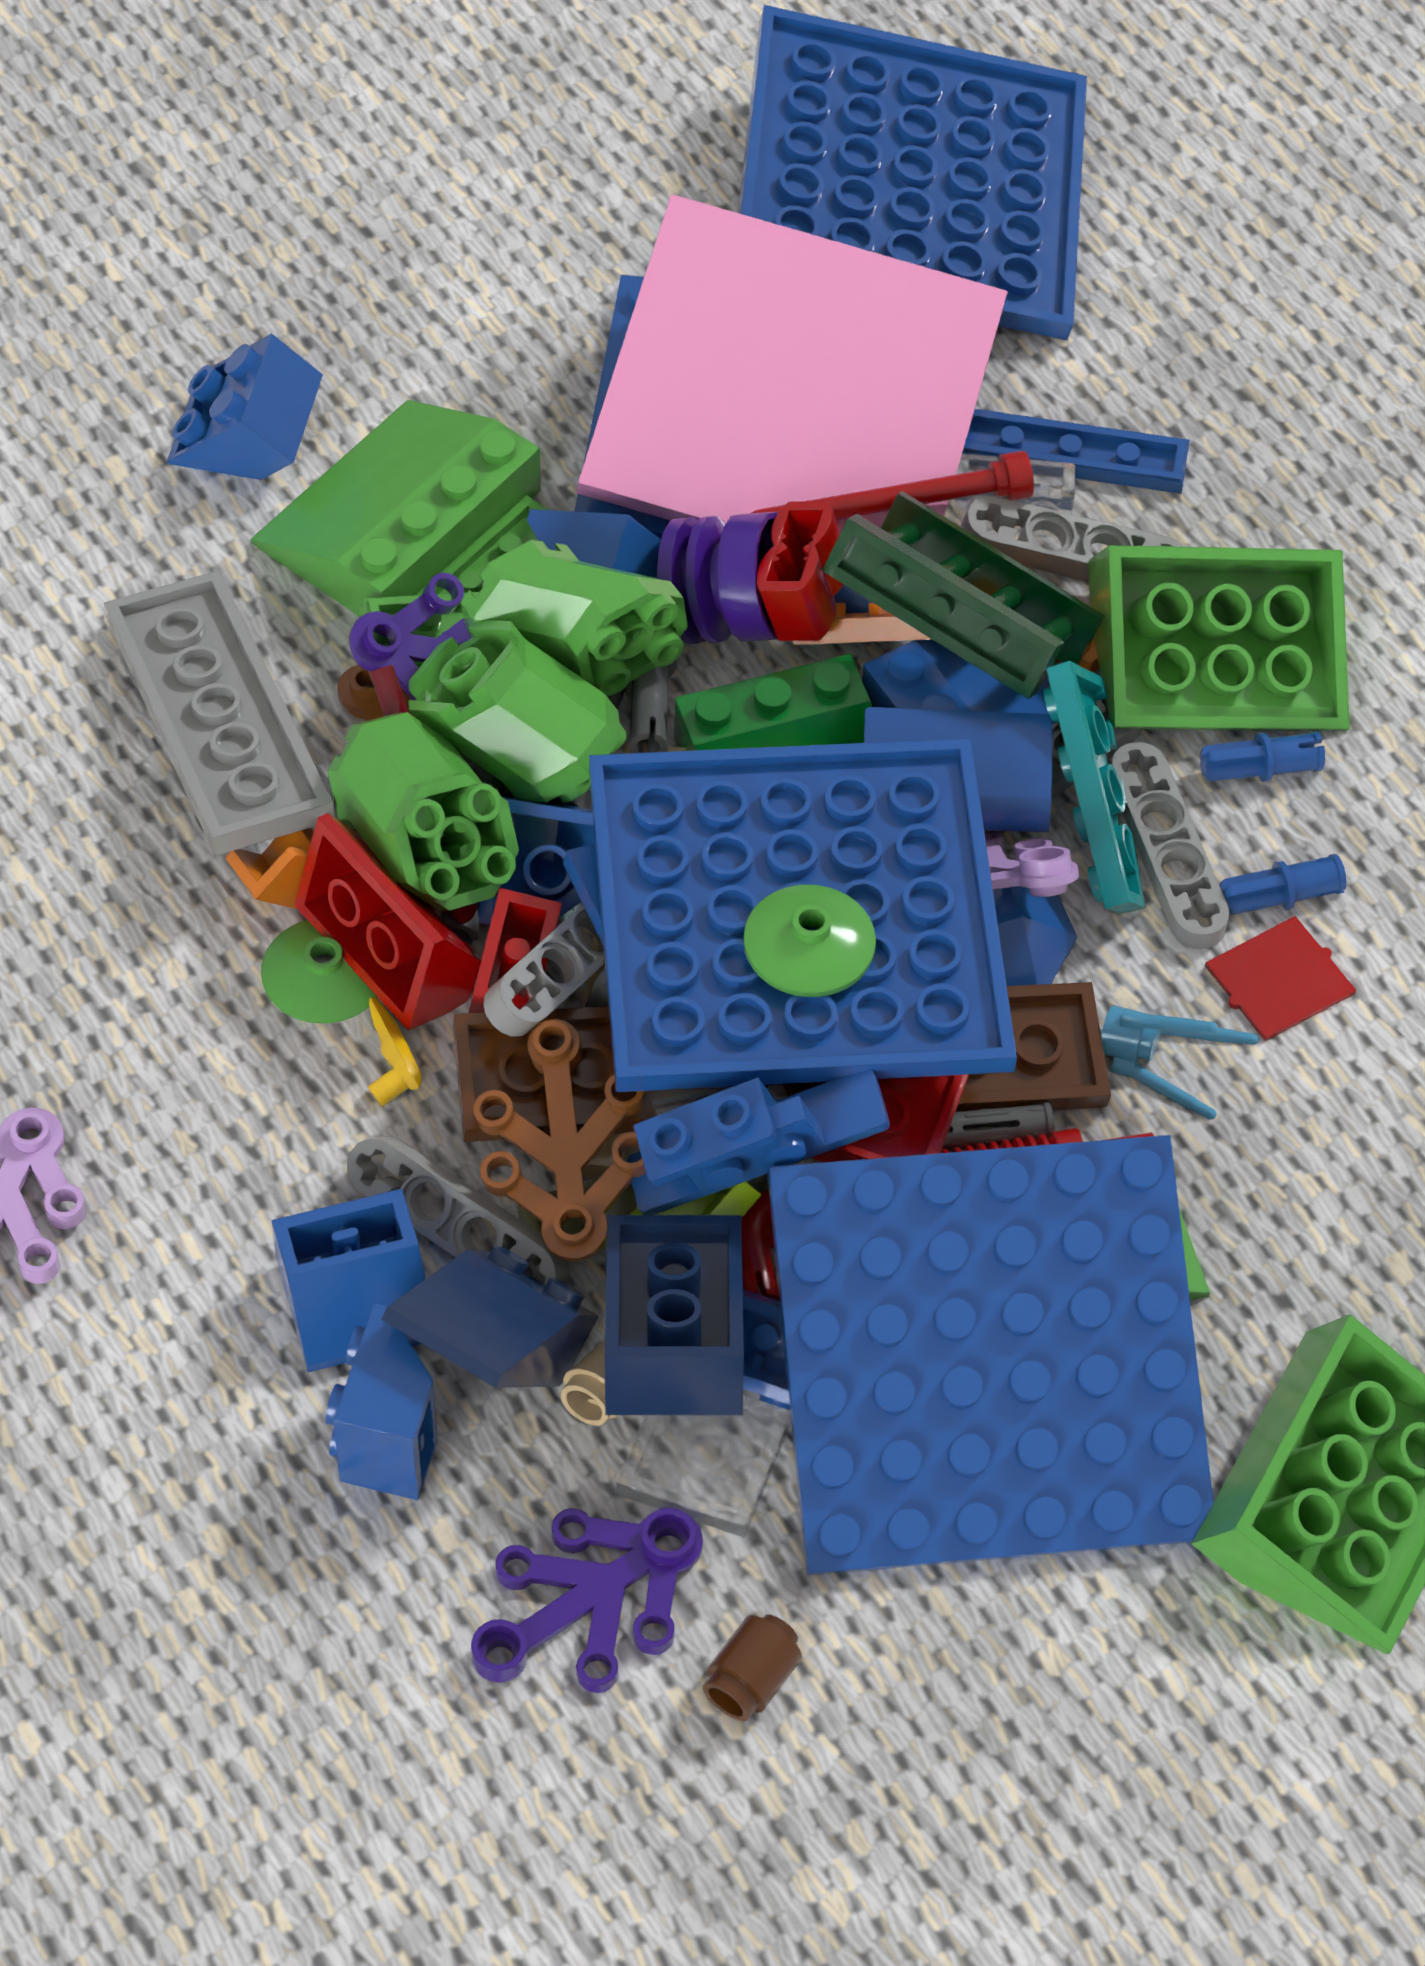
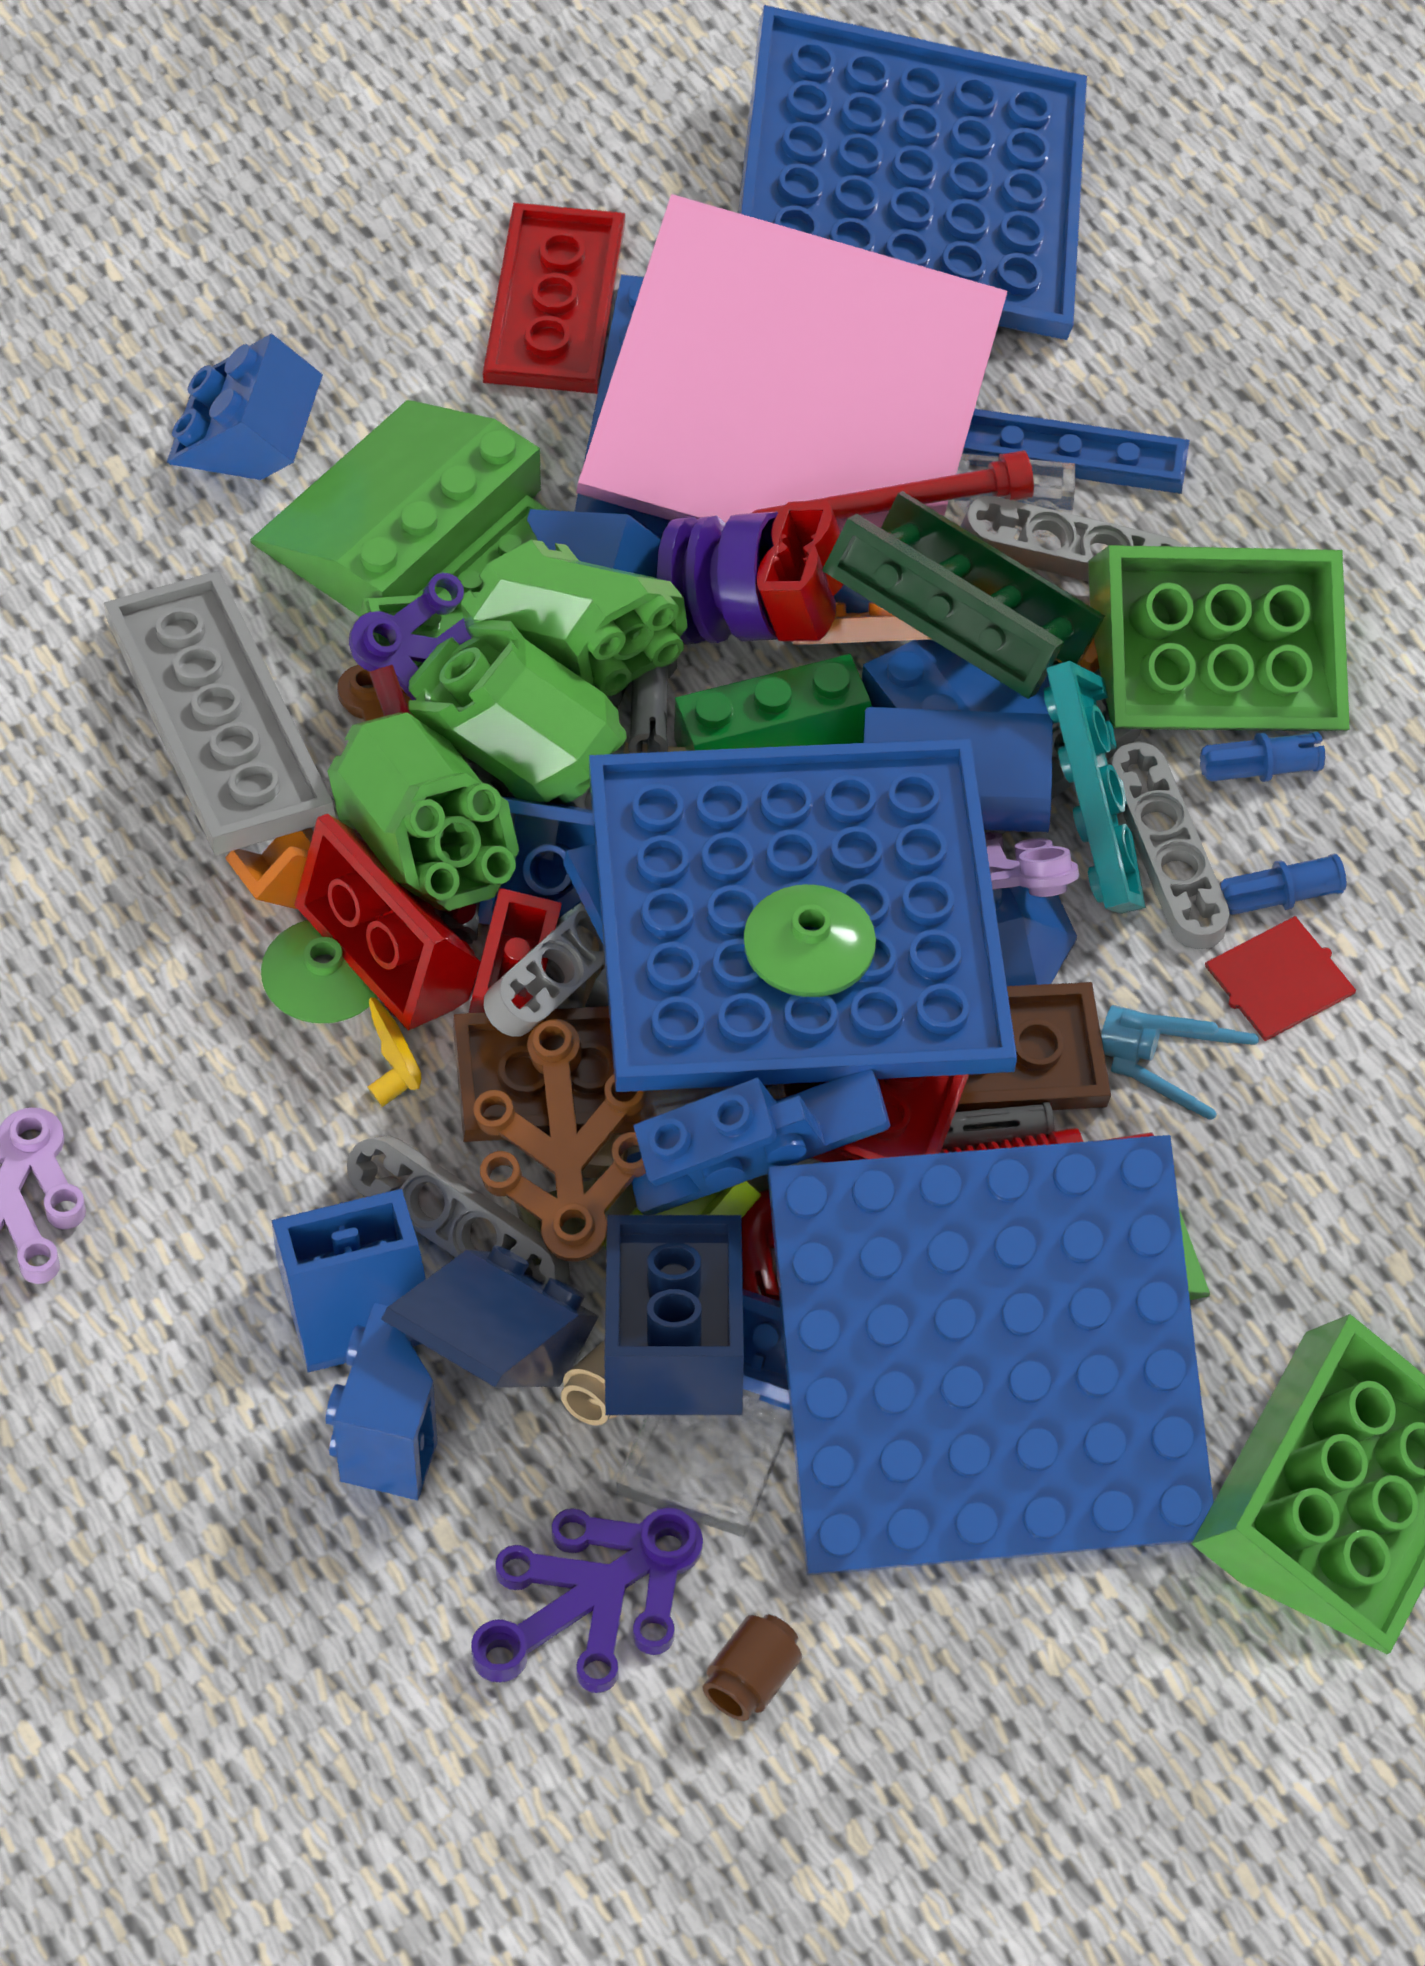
(554, 298): none -> red tile

